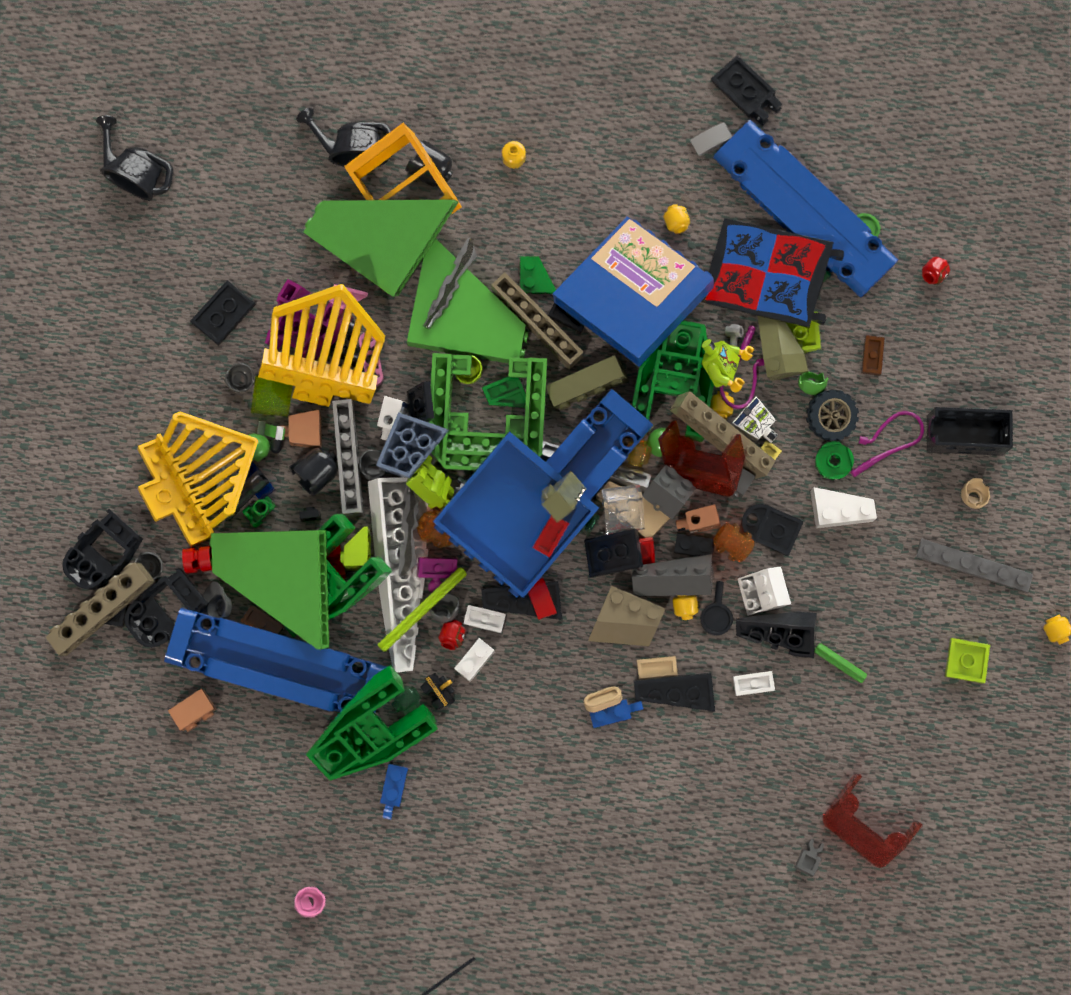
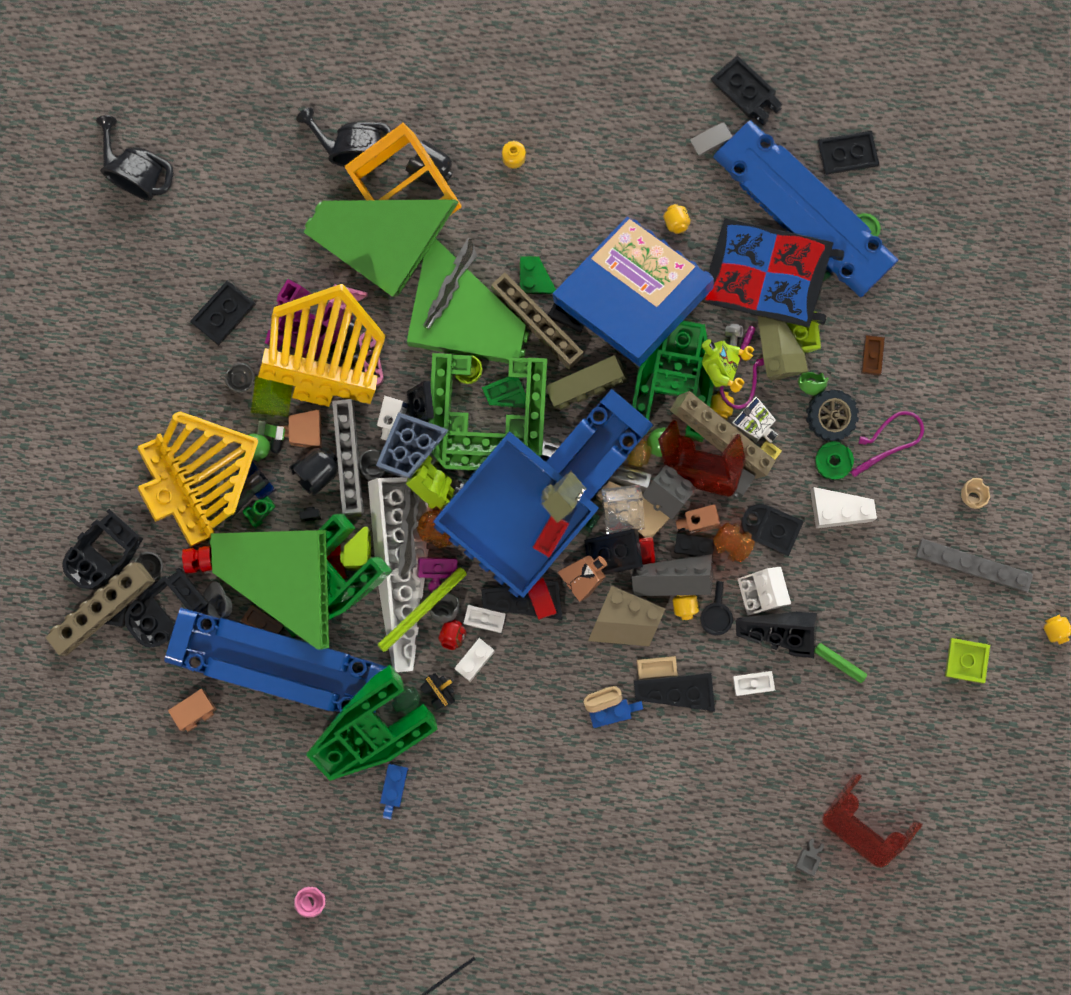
(584, 576): none -> nougat torso
(848, 152): none -> black tile
(935, 270): red head -> none
(969, 431): black piece -> none

